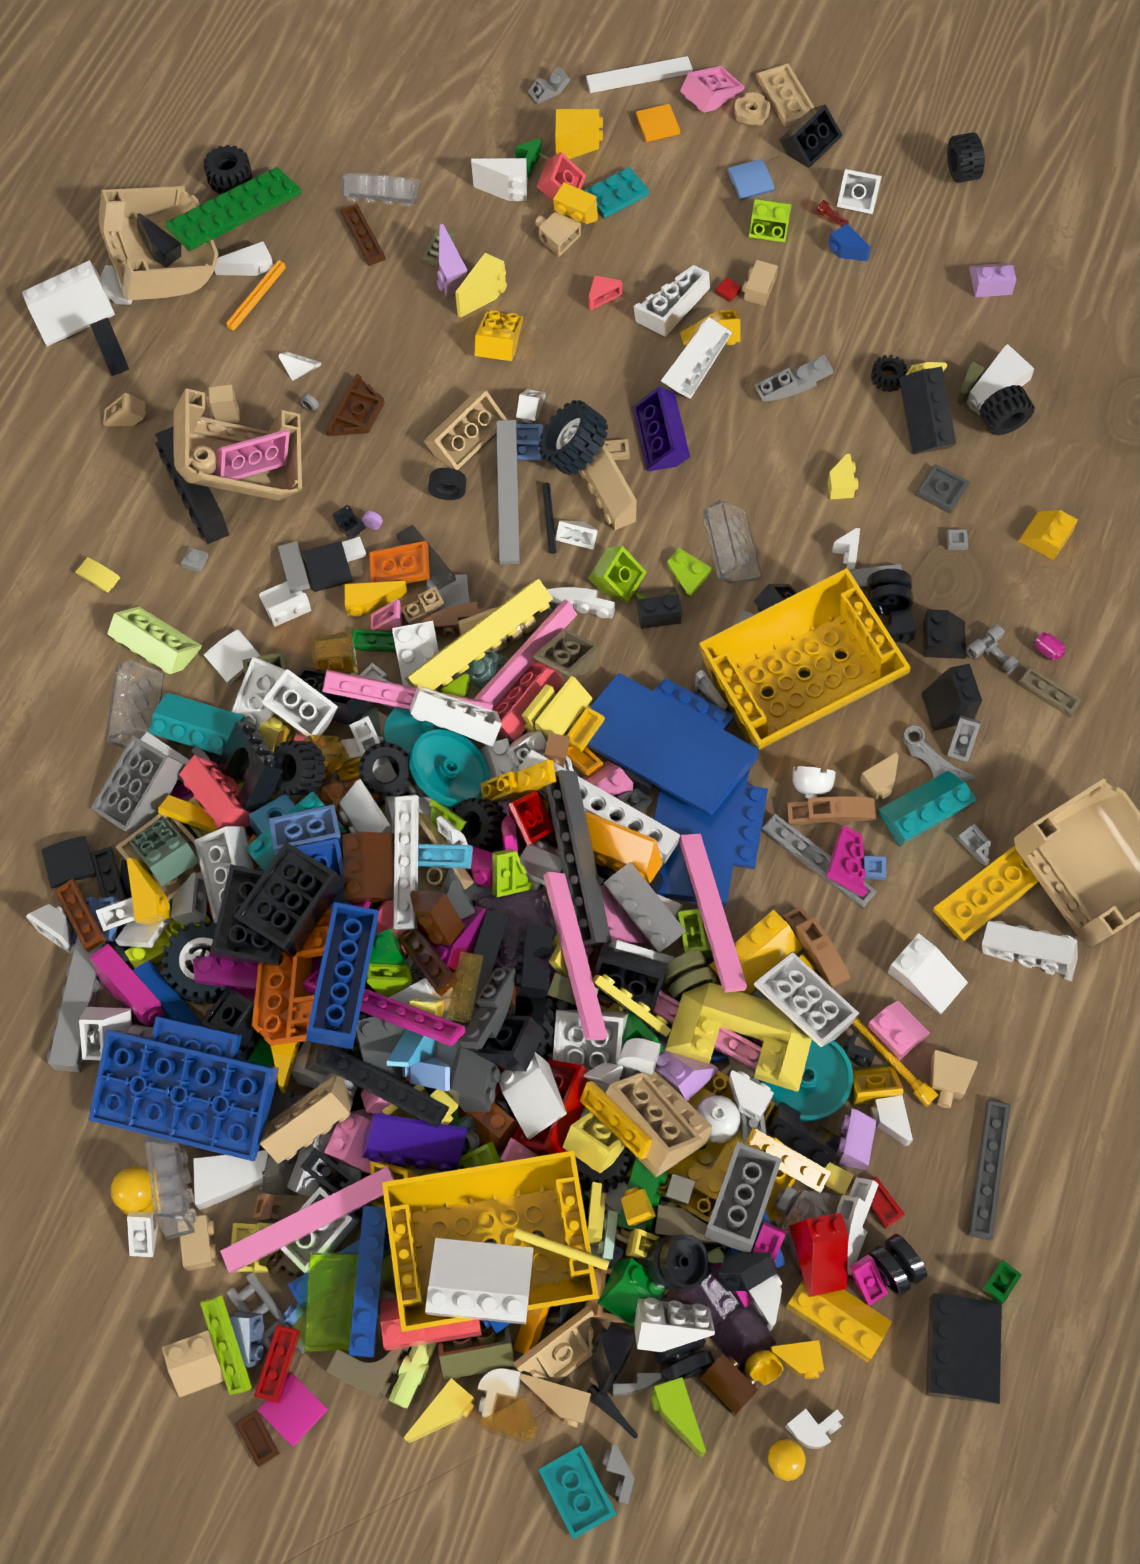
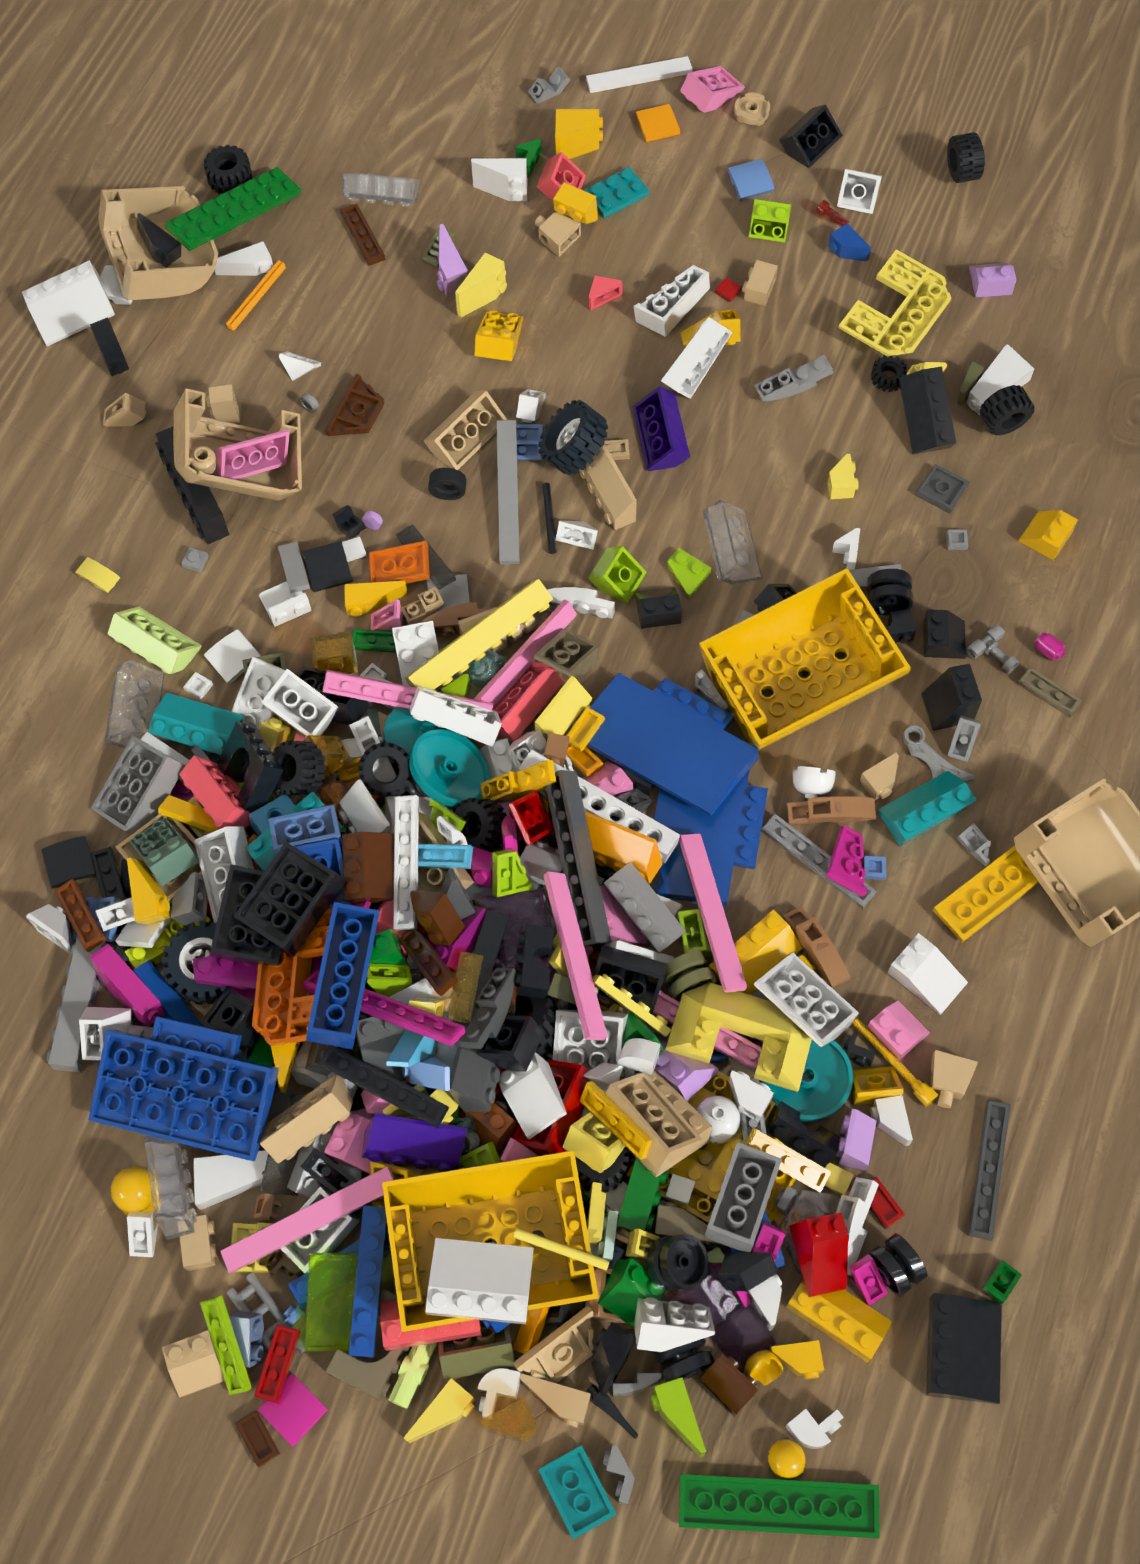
(198, 685): none -> white tile
(537, 706): light yellow slope -> none
(637, 1206): yellow slope -> none
(779, 1506): none -> green plate
(785, 93): tan tile -> none
(923, 305): none -> light yellow slope
(1031, 948): white wedge -> none

